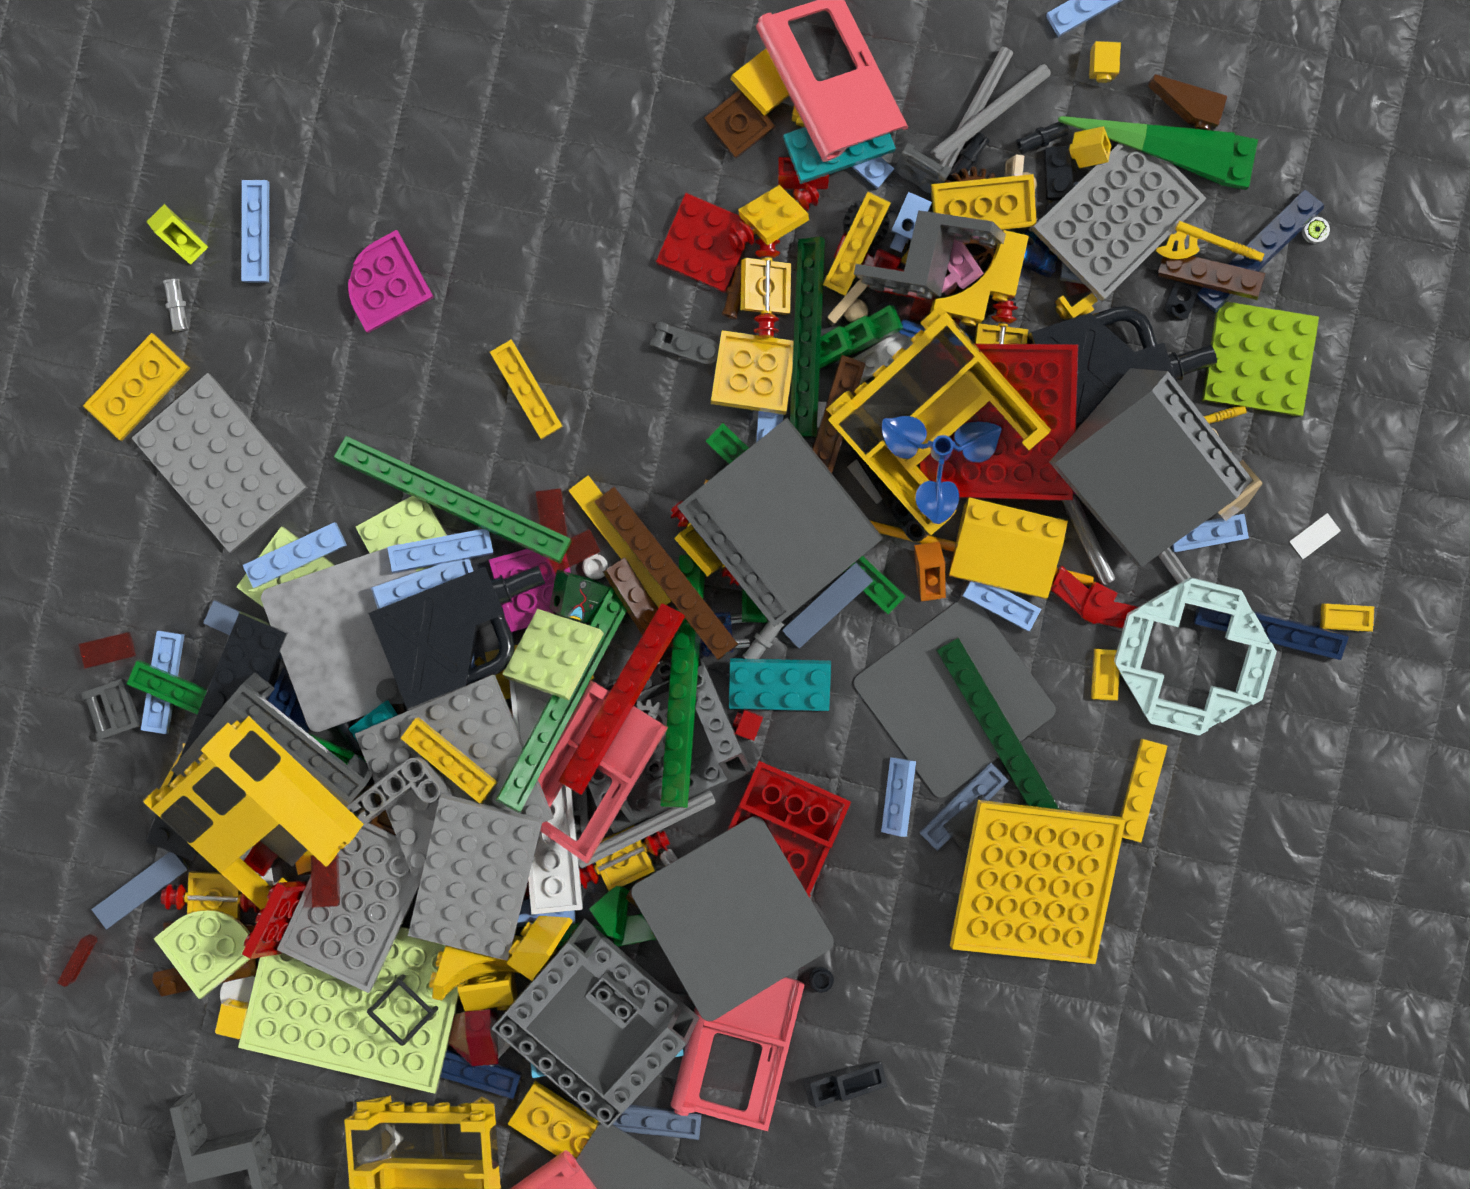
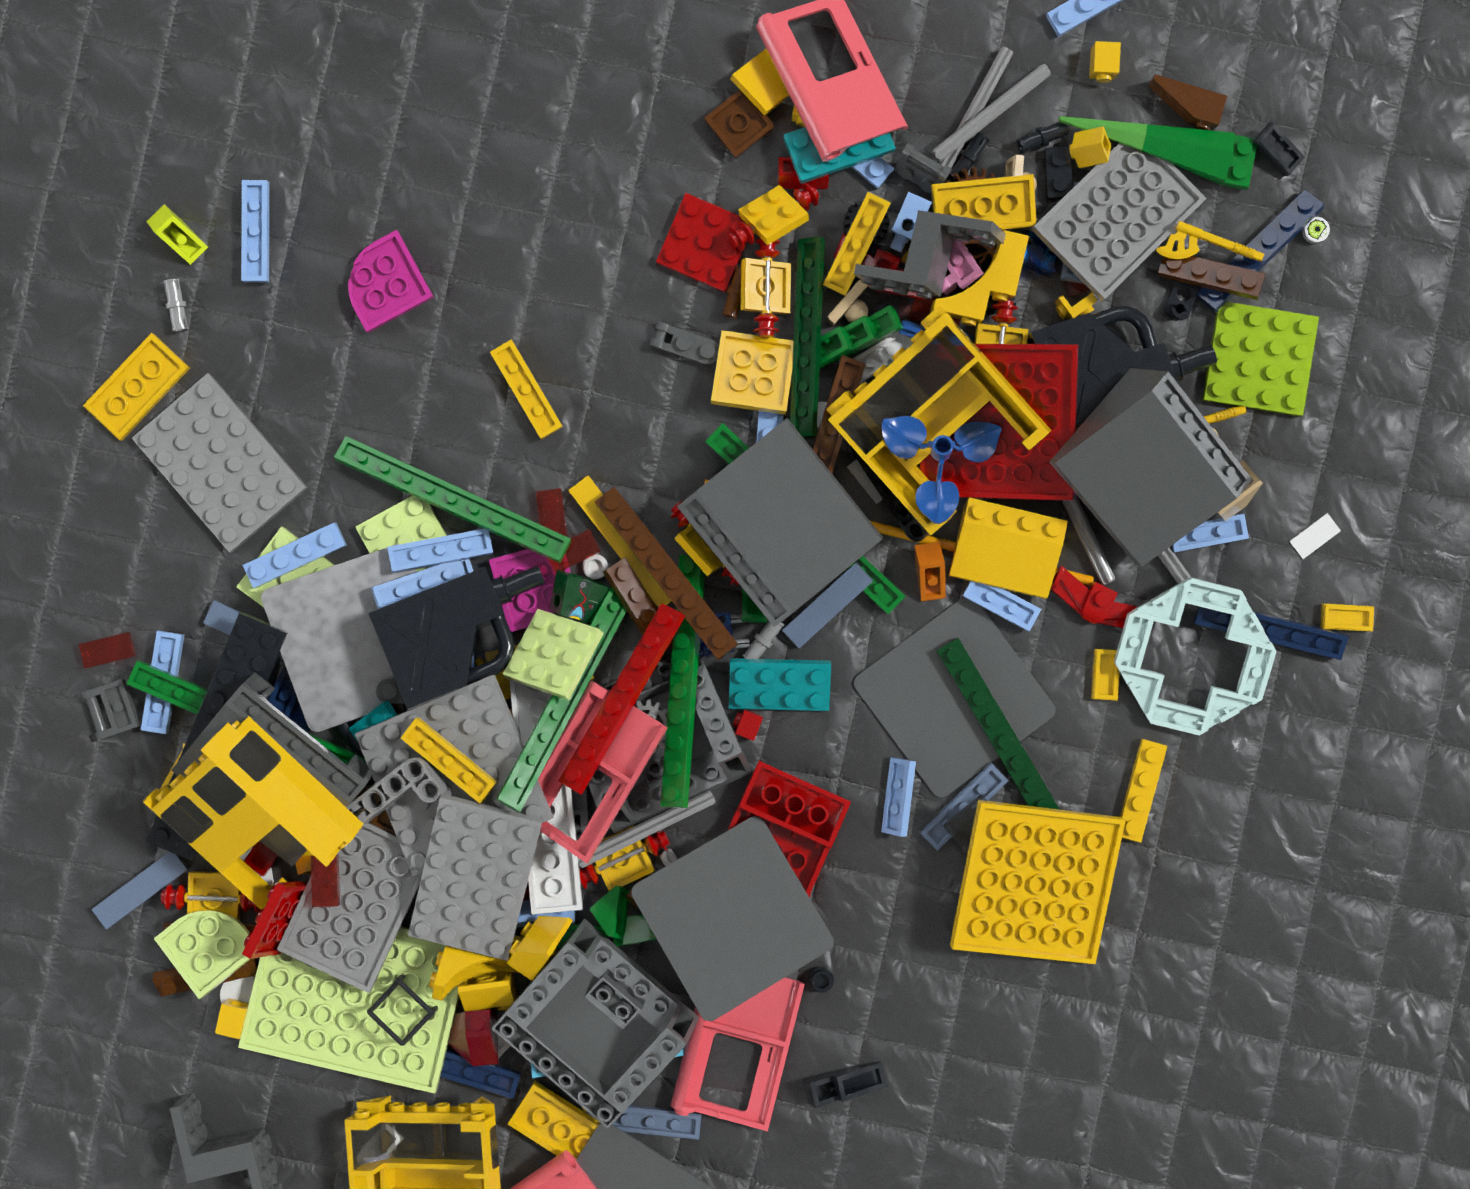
(77, 960): clear red tile -> none
(1278, 149): none -> black plate

